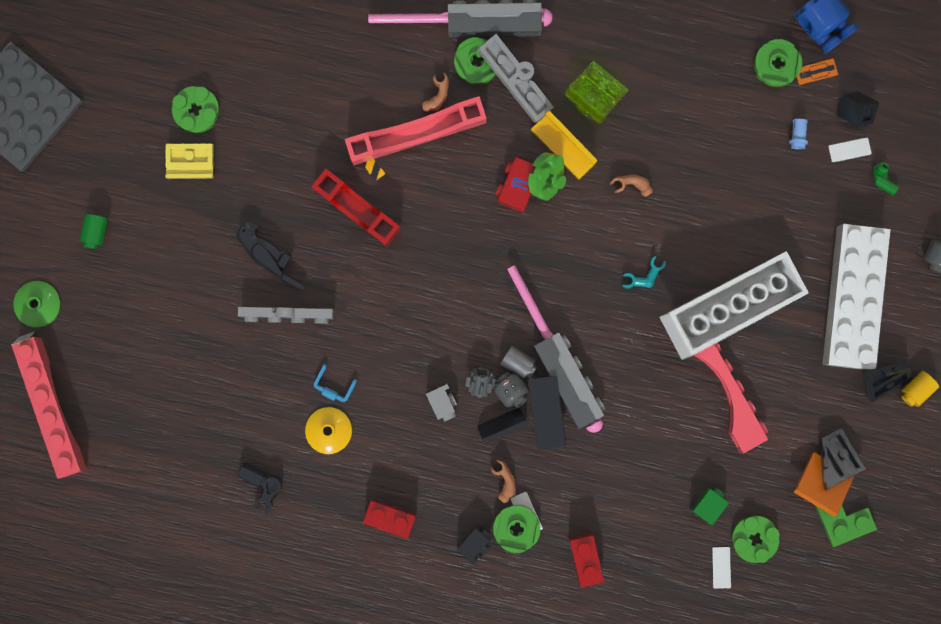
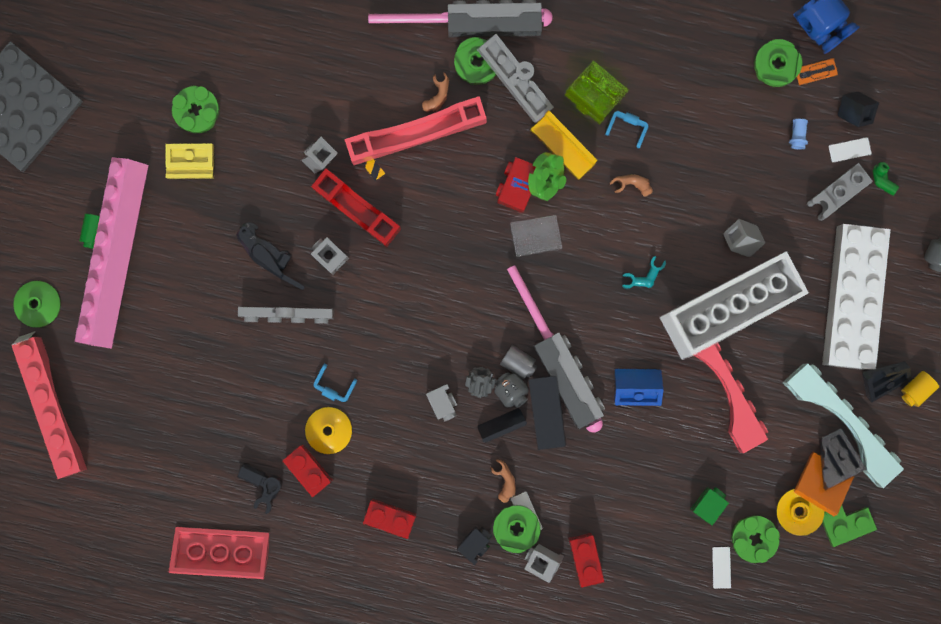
(111, 252): none -> bright pink brick
(219, 553): none -> coral slope
(307, 470): none -> red brick
(318, 155): none -> light grey brick
(335, 262): none -> light grey brick
(536, 235): none -> clear plate
(542, 569): none -> light grey brick
(632, 119): none -> dark azure piece
(638, 387): none -> blue panel
(744, 238): none -> light grey panel
(798, 524): none -> yellow dish
(841, 191): none -> light grey plate
(879, 463): none -> light aqua arch

